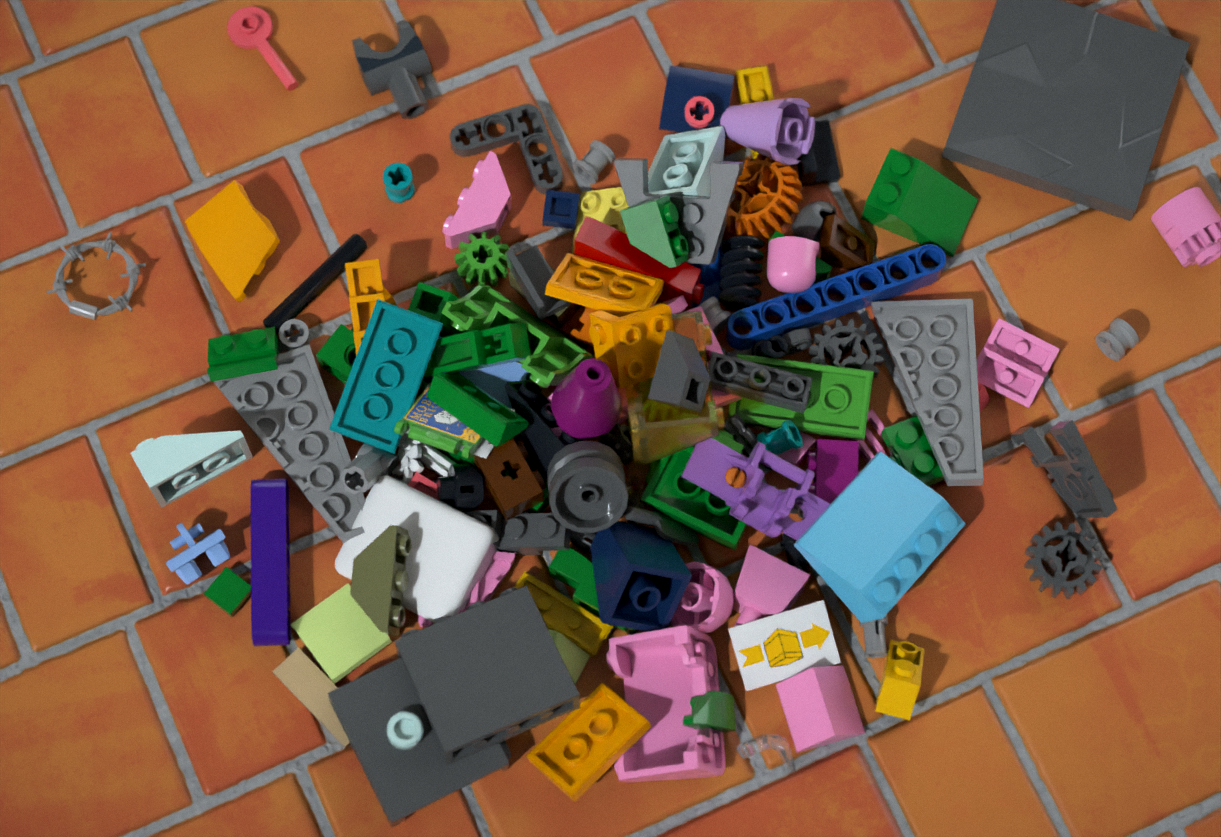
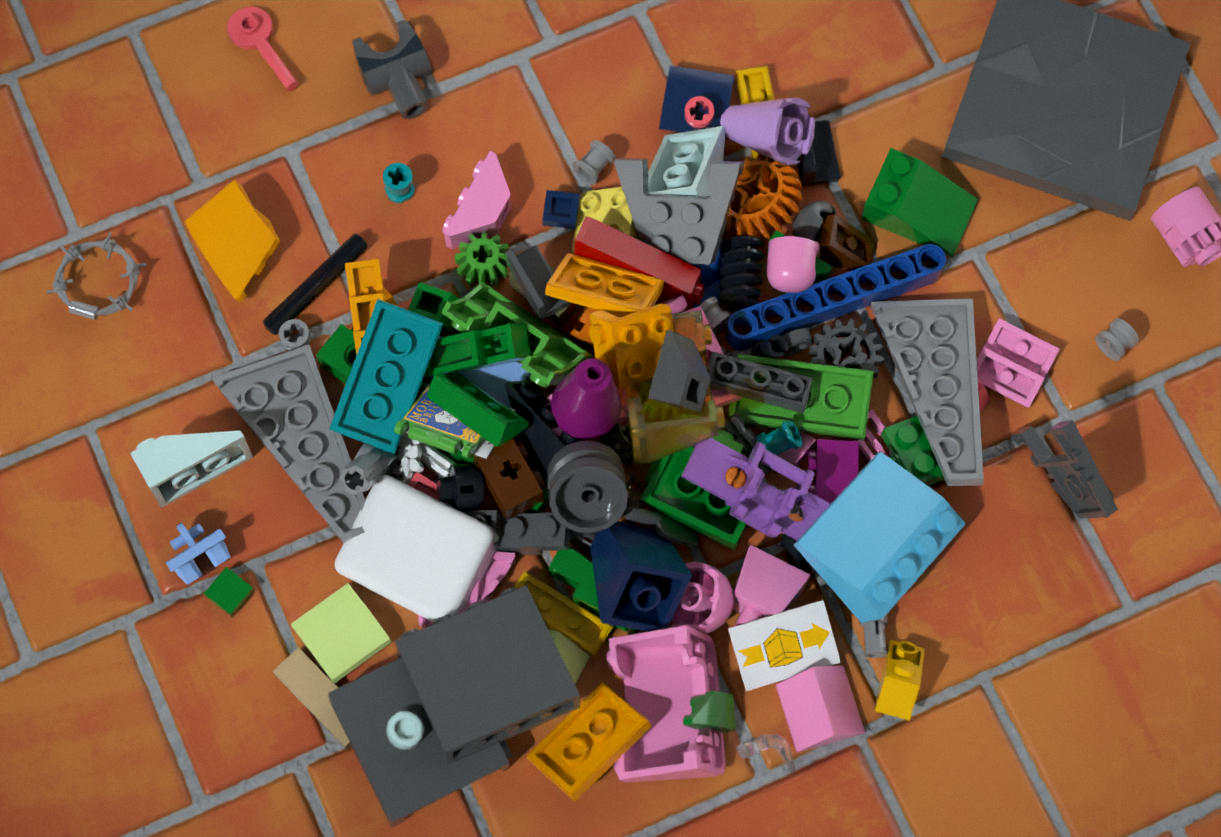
(242, 354): green plate -> none
(270, 563): dark purple beam -> none
(381, 579): olive slope -> none
(514, 132): dark grey beam -> none
(655, 230): slope -> none
(1050, 559): dark grey gear -> none

